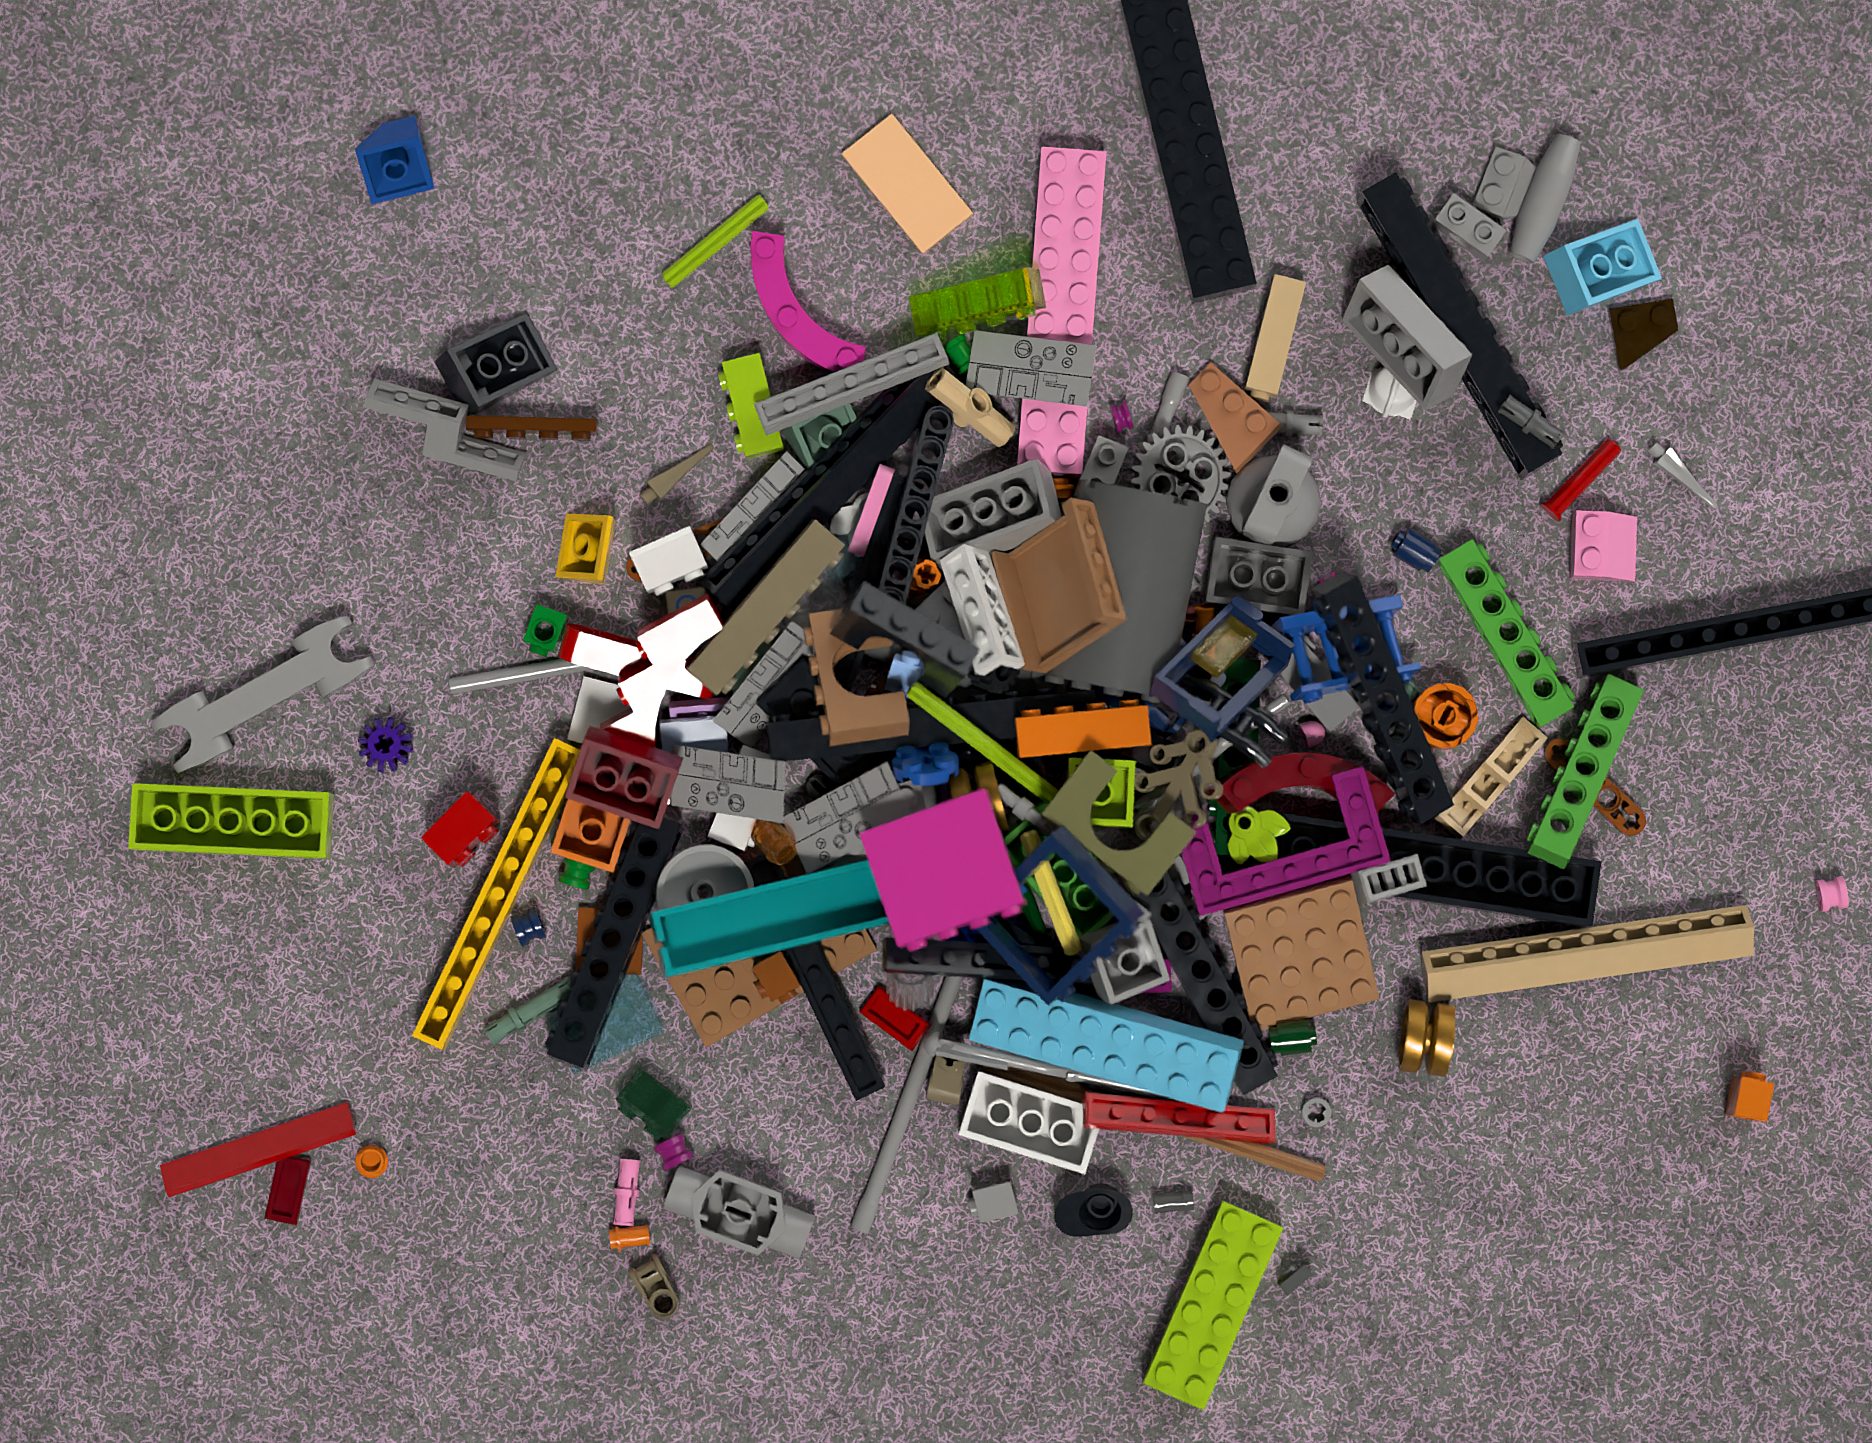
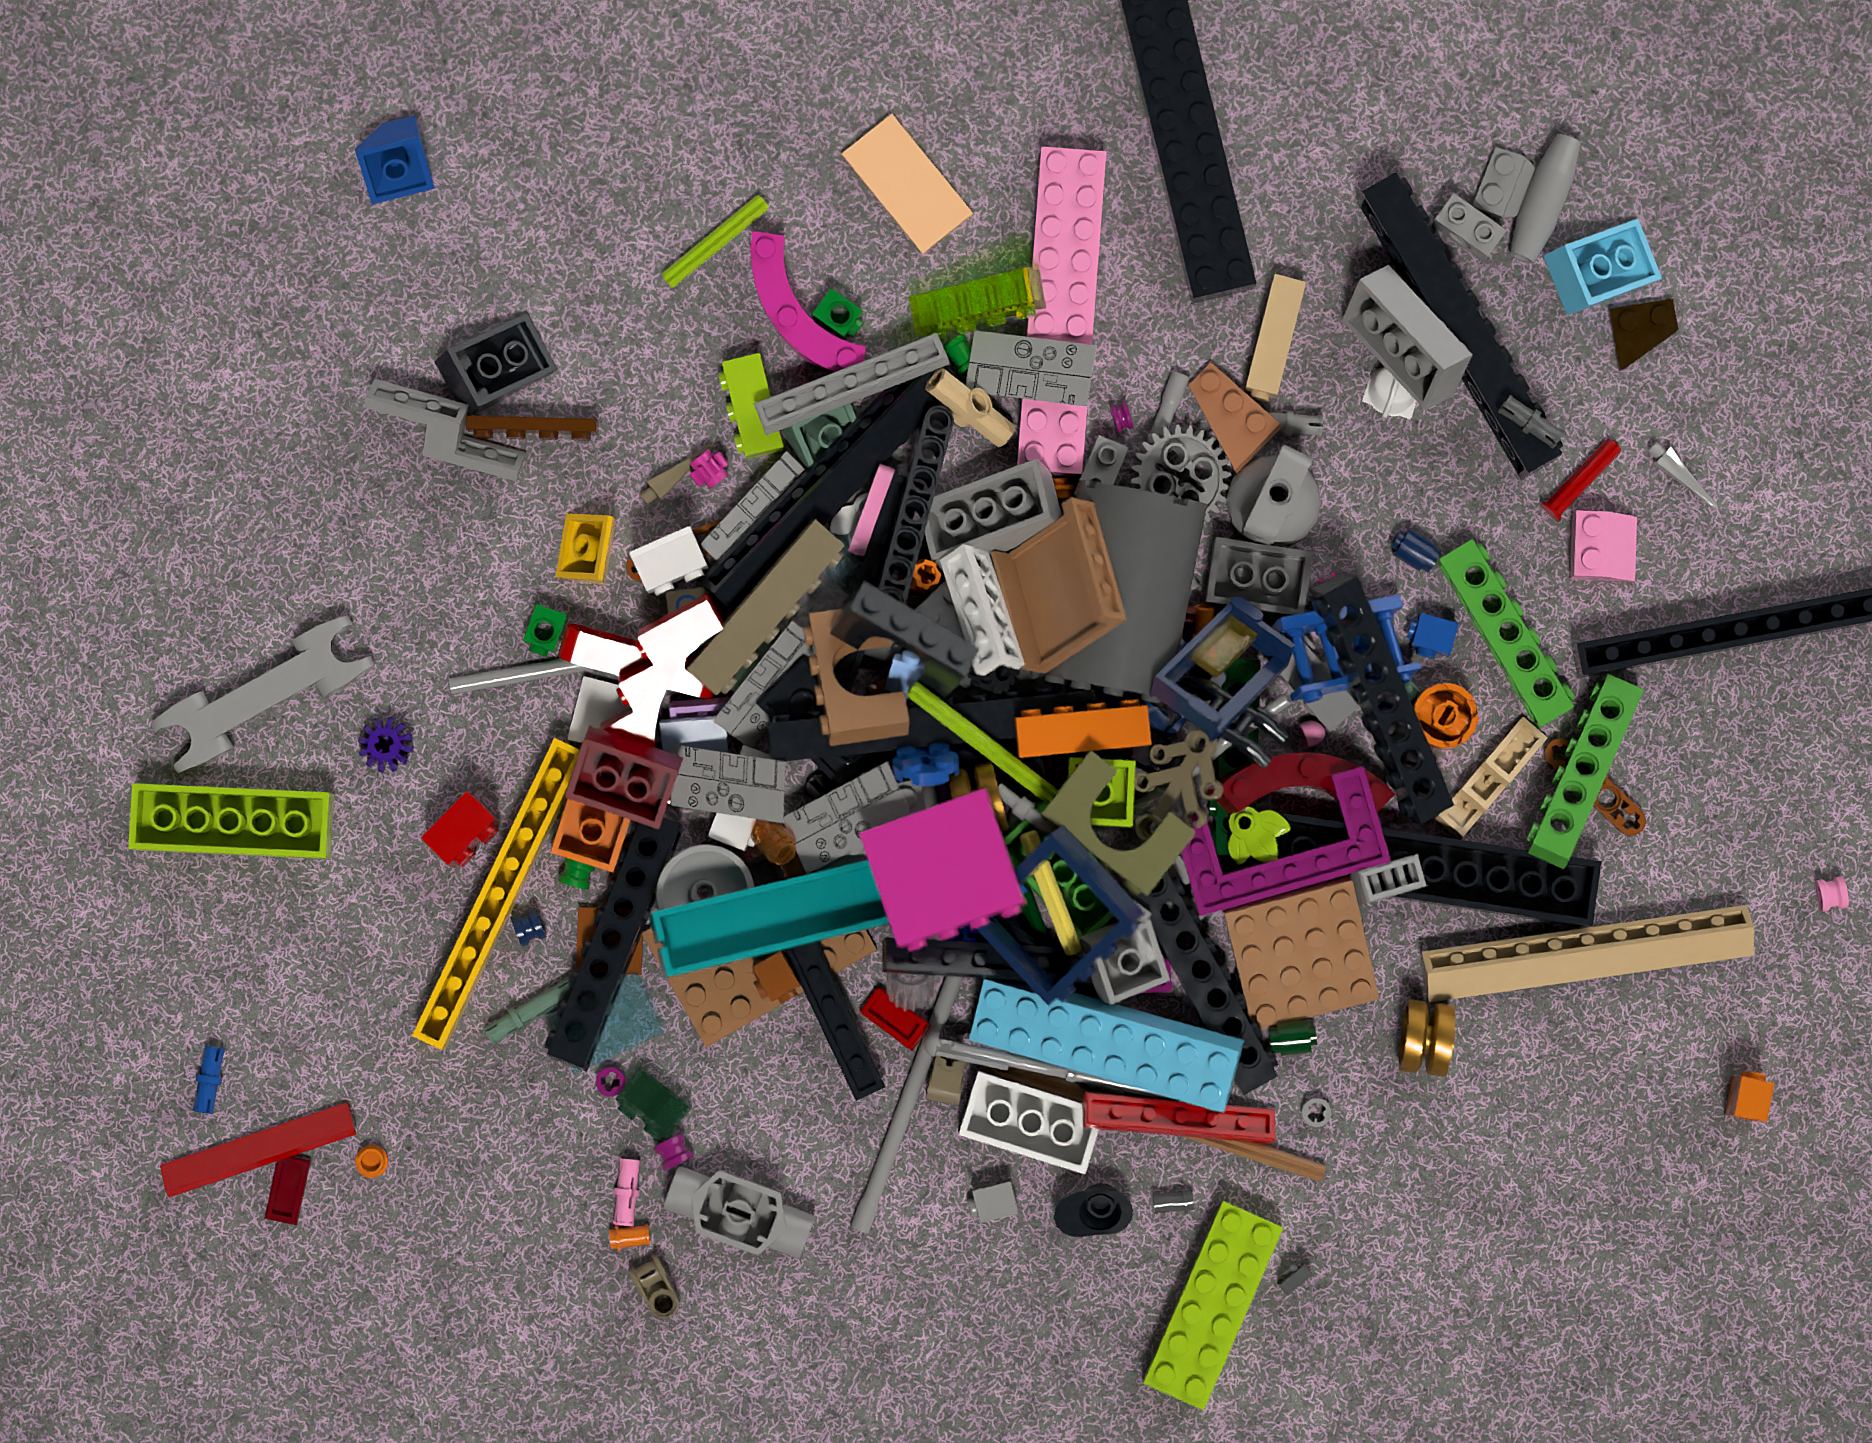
(208, 1080): none -> blue pin
(605, 1073): none -> magenta bush
(708, 468): none -> dark pink gear
(832, 302): none -> green brick
(1432, 635): none -> blue brick

